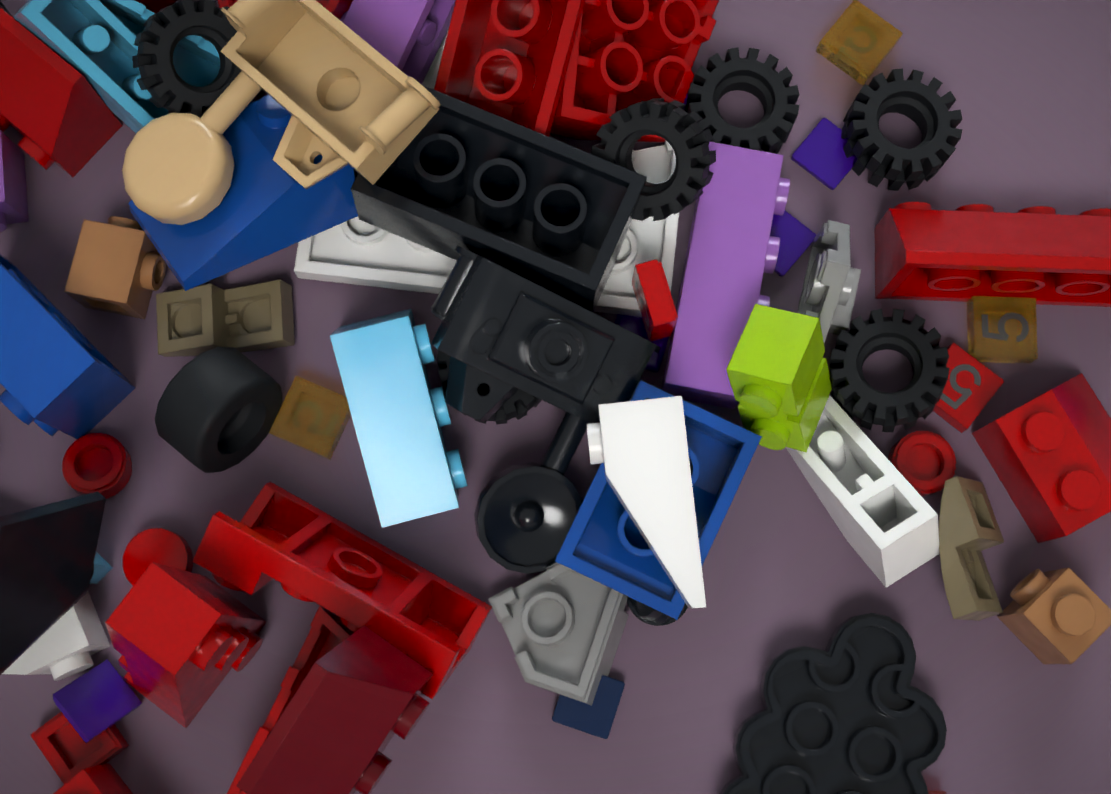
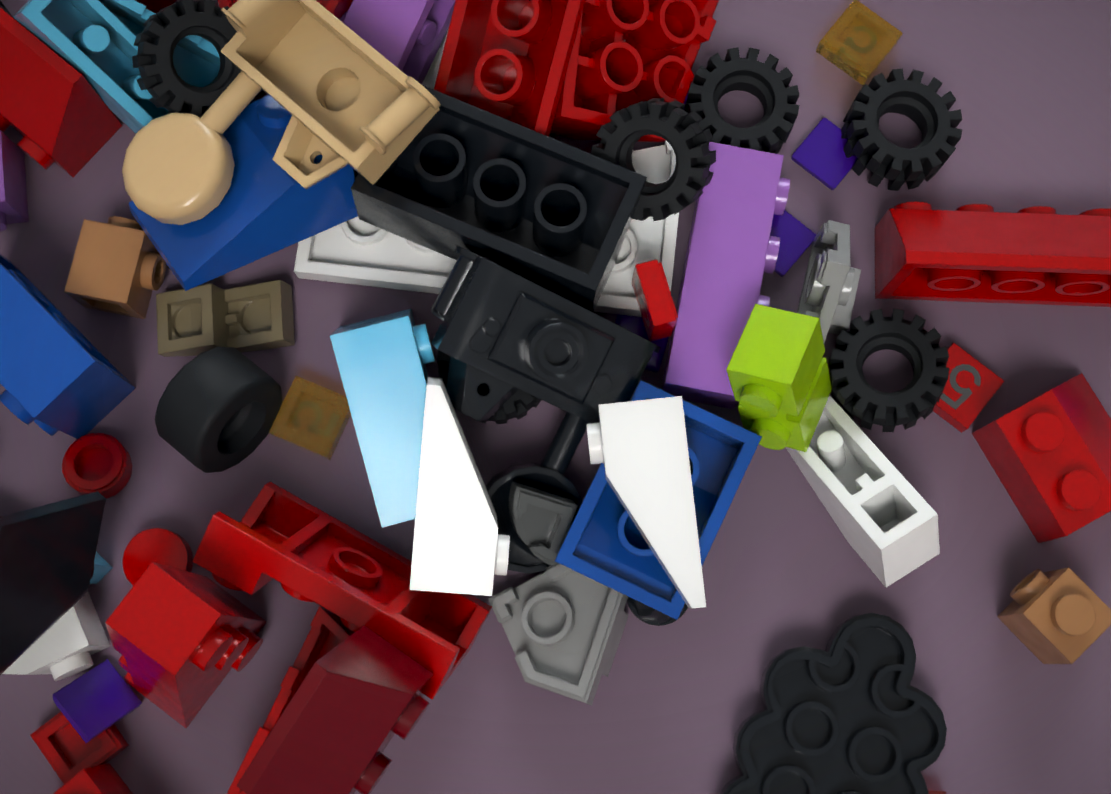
(454, 519): none -> white slope
(540, 520): none -> dark grey tile
(591, 719): dark blue piece -> none
(924, 461): red tile -> none
(965, 530): dark tan slope -> none
(1002, 329): clear yellow tile -> none

